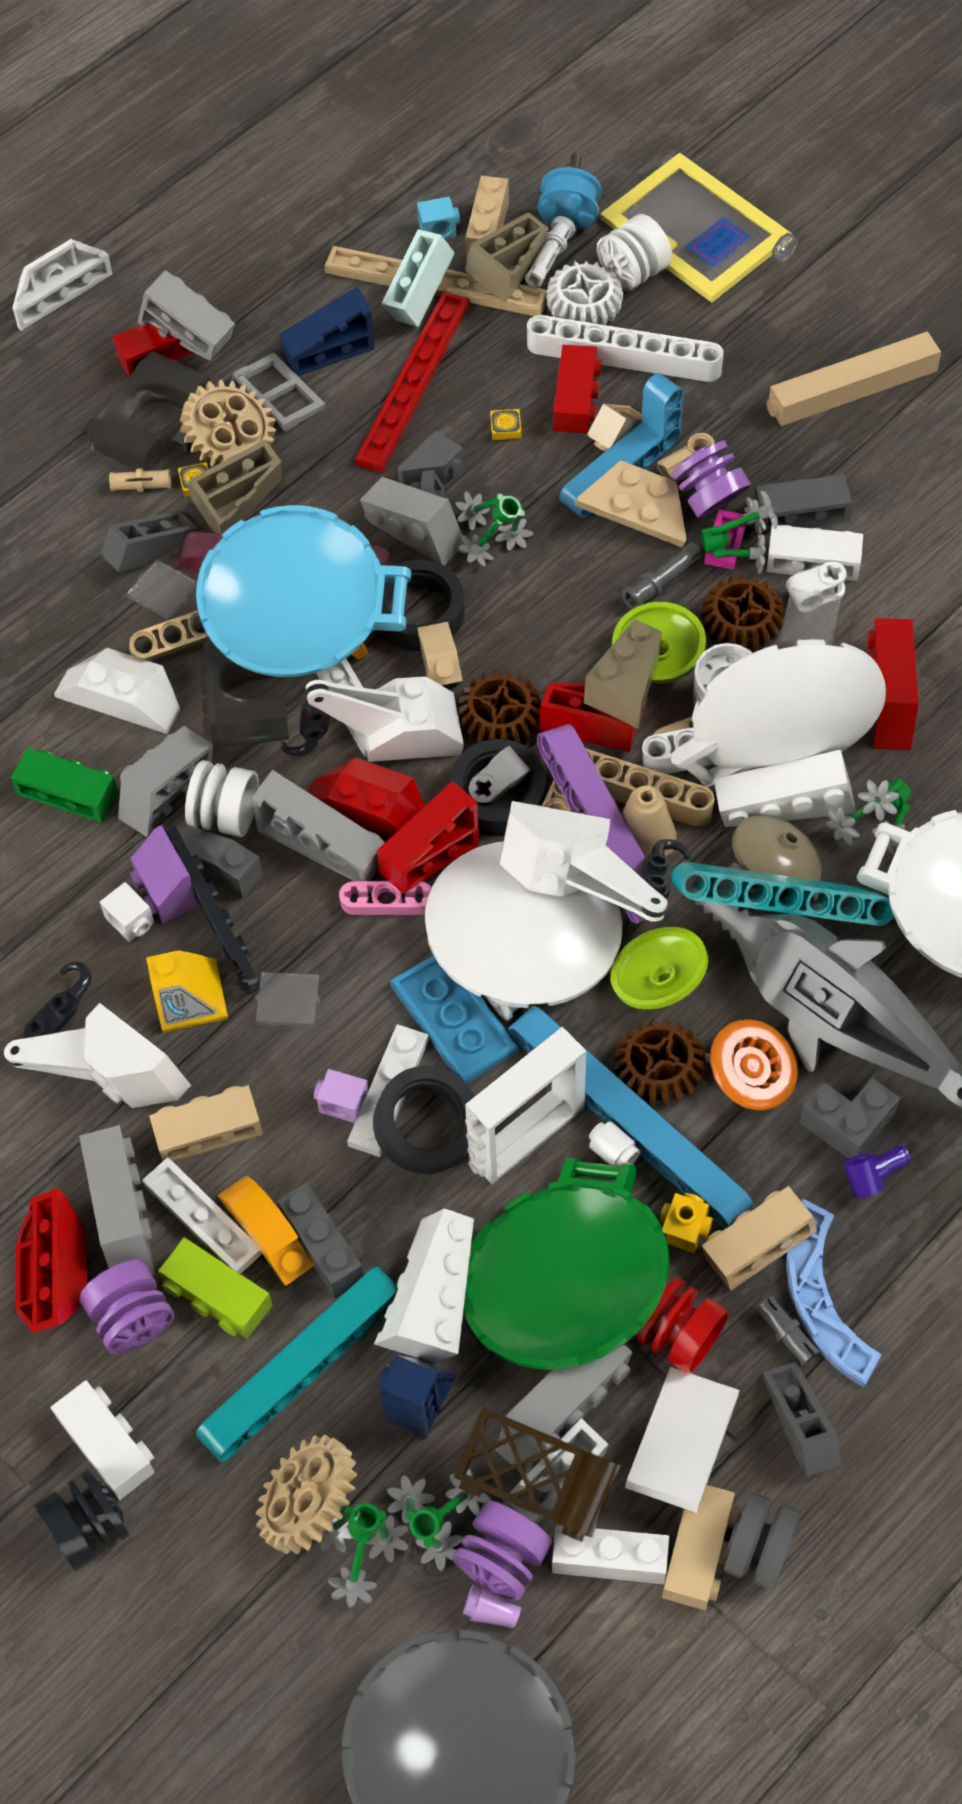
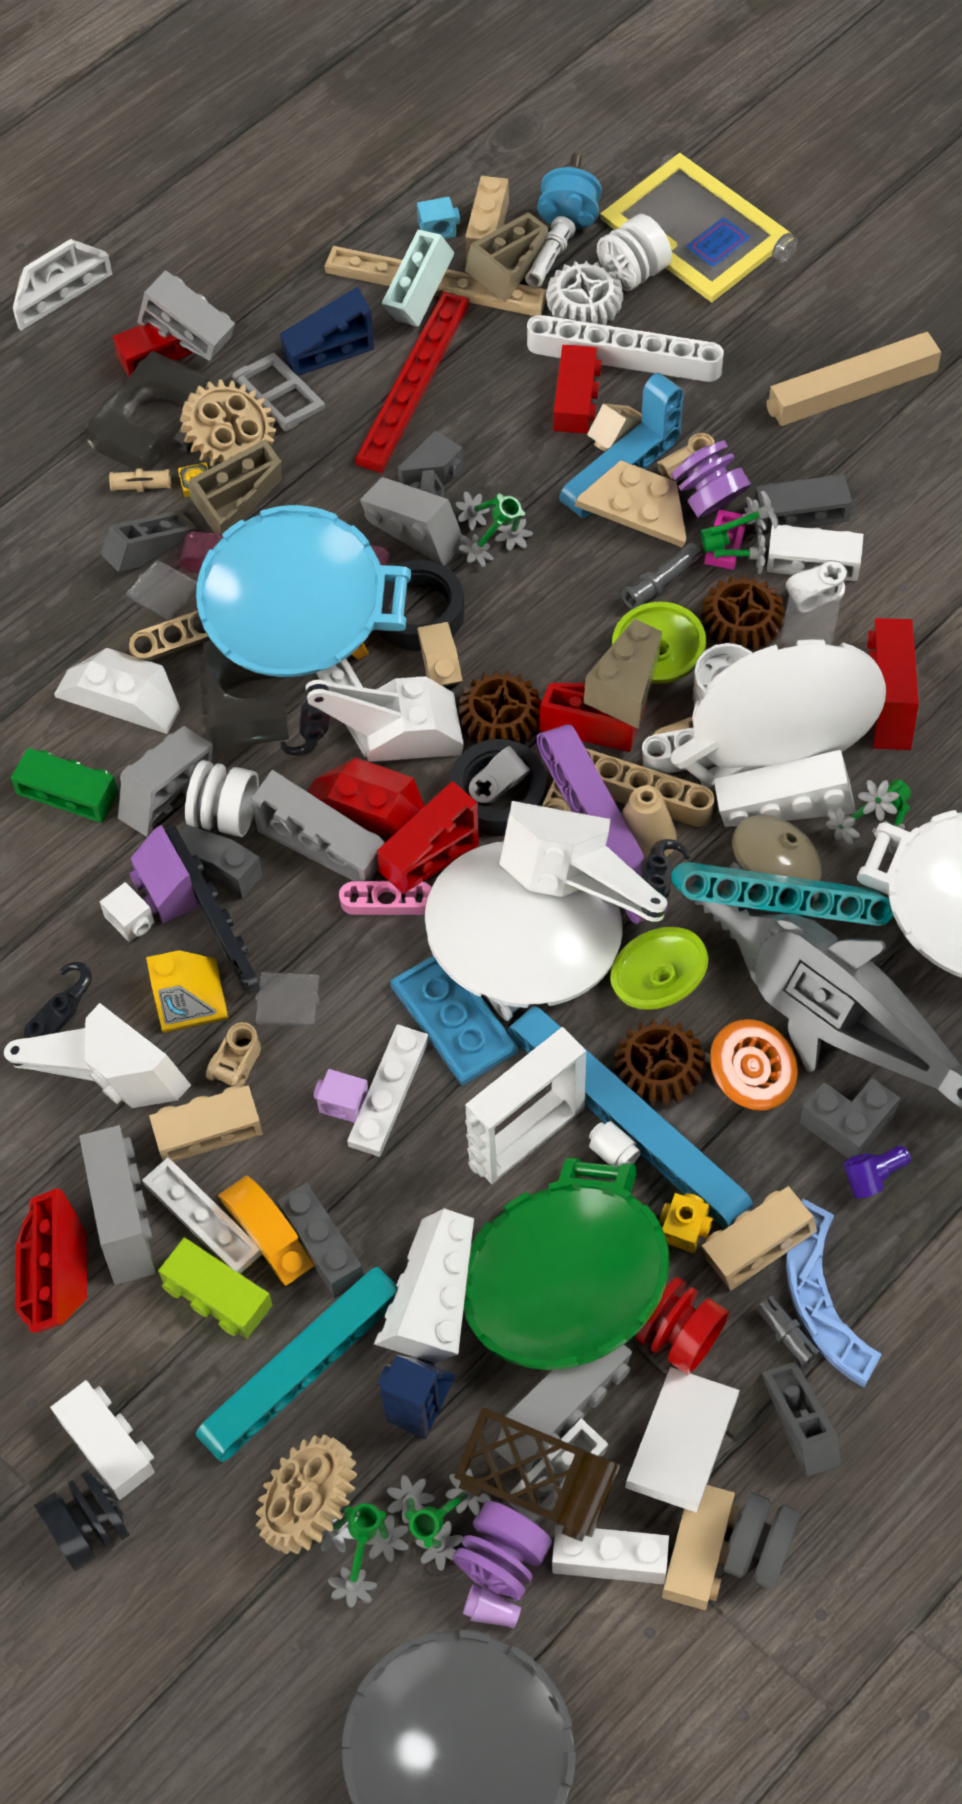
(126, 1307): medium lavender wheel -> none
(233, 1063): none -> tan piece
(395, 1146): black tyre -> none
(505, 424): yellow tile -> none

